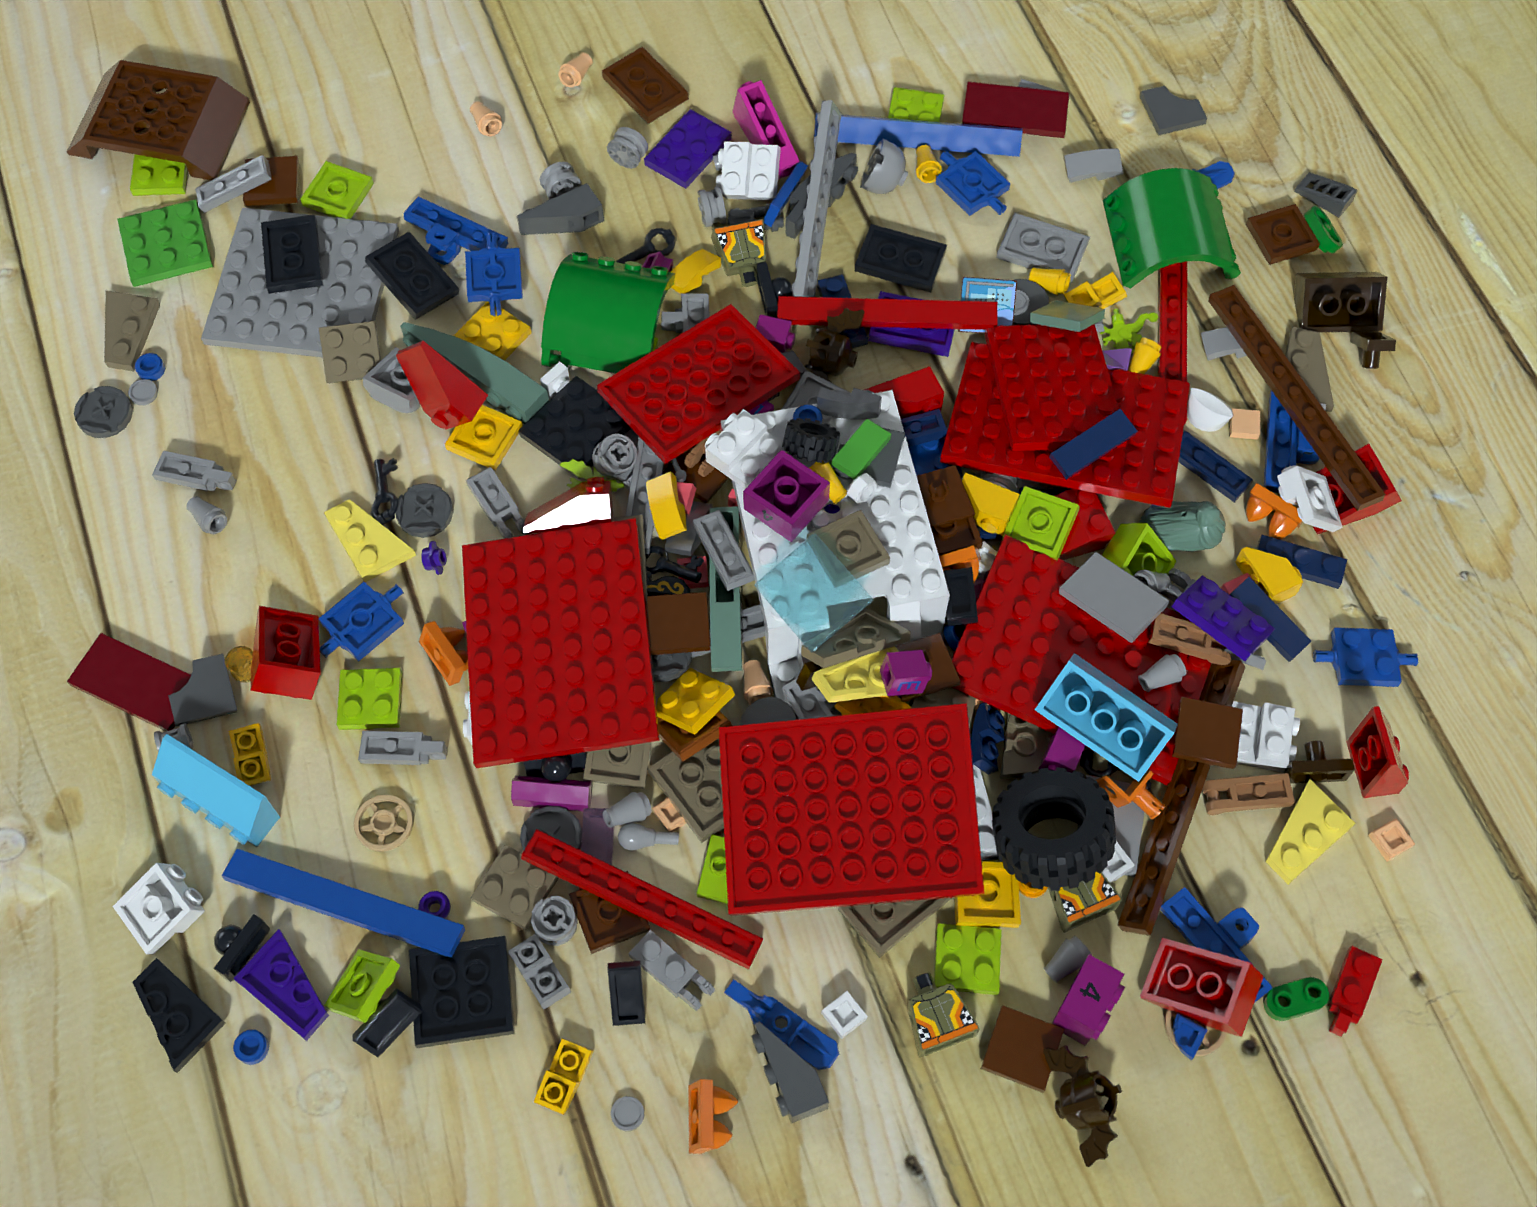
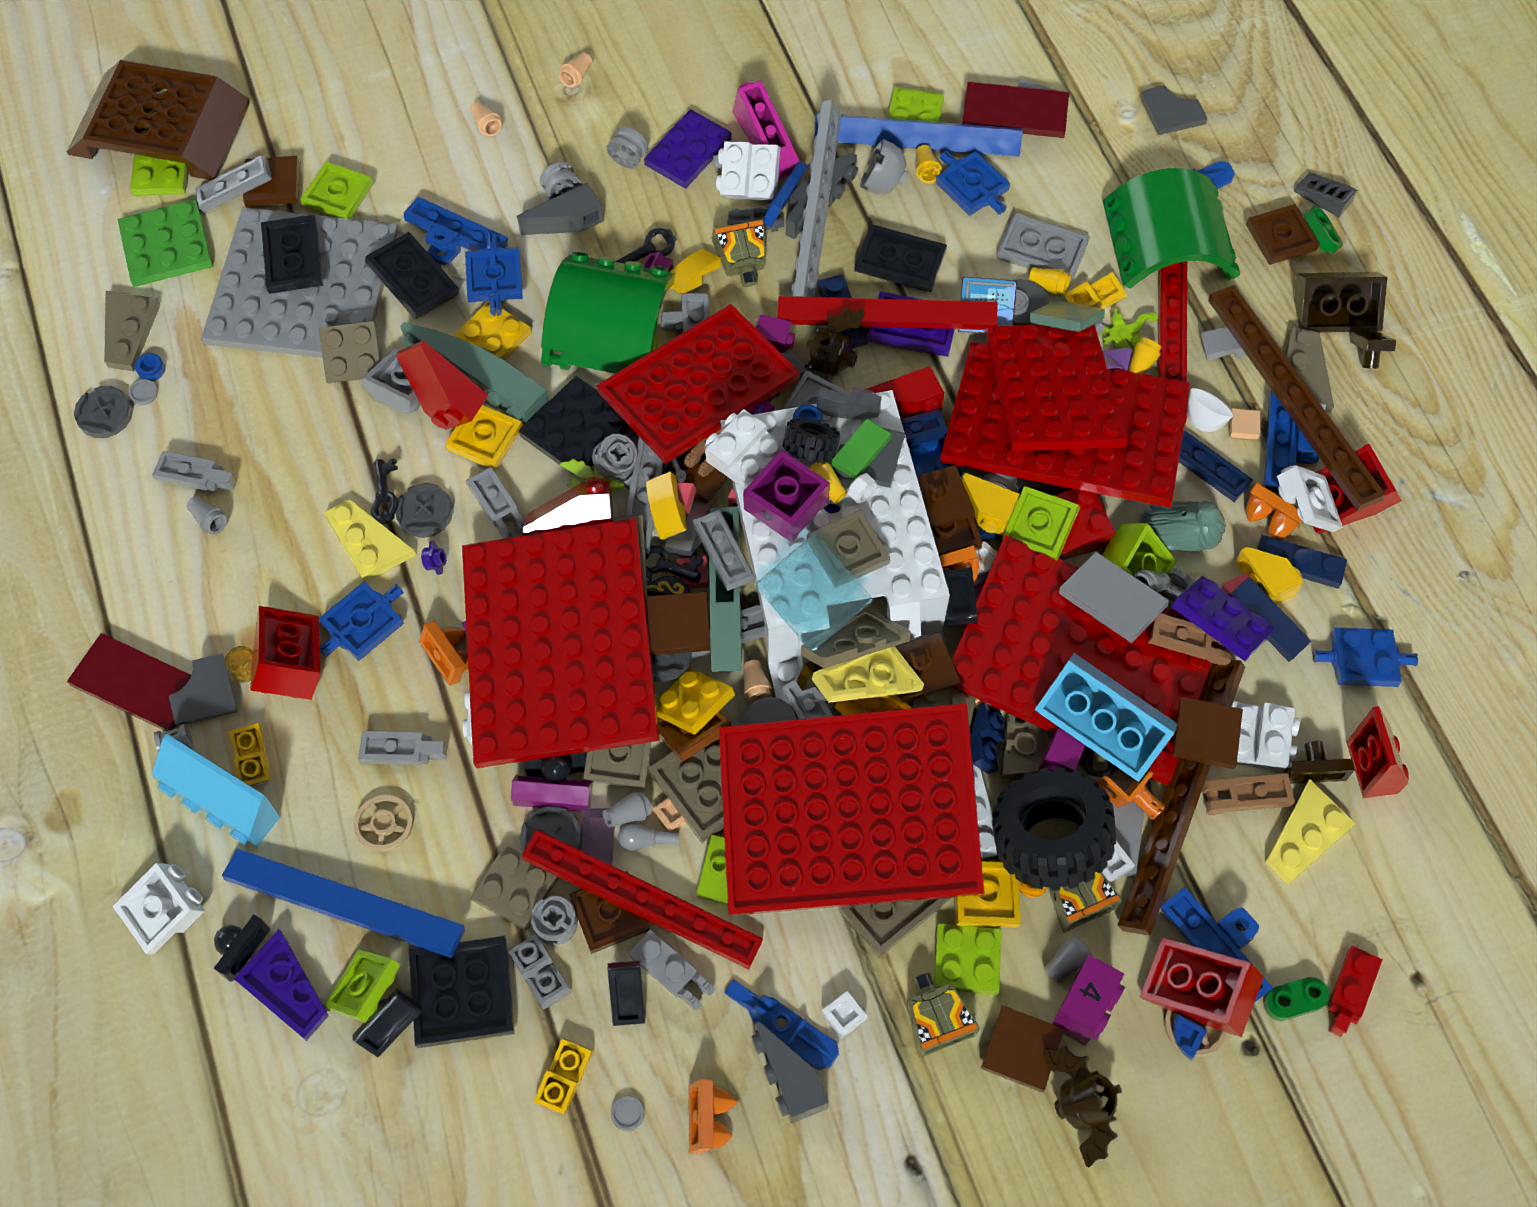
(177, 1014): black wing -> none
(251, 1047): blue tile -> none
(369, 698): lime plate -> none
(432, 898): dark purple plate -> none
(555, 379): white plate -> none
(645, 85): reddish brown plate -> none
(712, 207): light grey wheel -> none
(771, 289): black tile -> none
(905, 672): magenta brick -> none
(953, 635): blue tile -> none
(1092, 163): light grey slope -> none
(1093, 444): dark blue tile -> none
(1164, 672): light grey cone -> none
(1253, 660): light grey tile -> none
(1391, 839): light nougat tile -> none

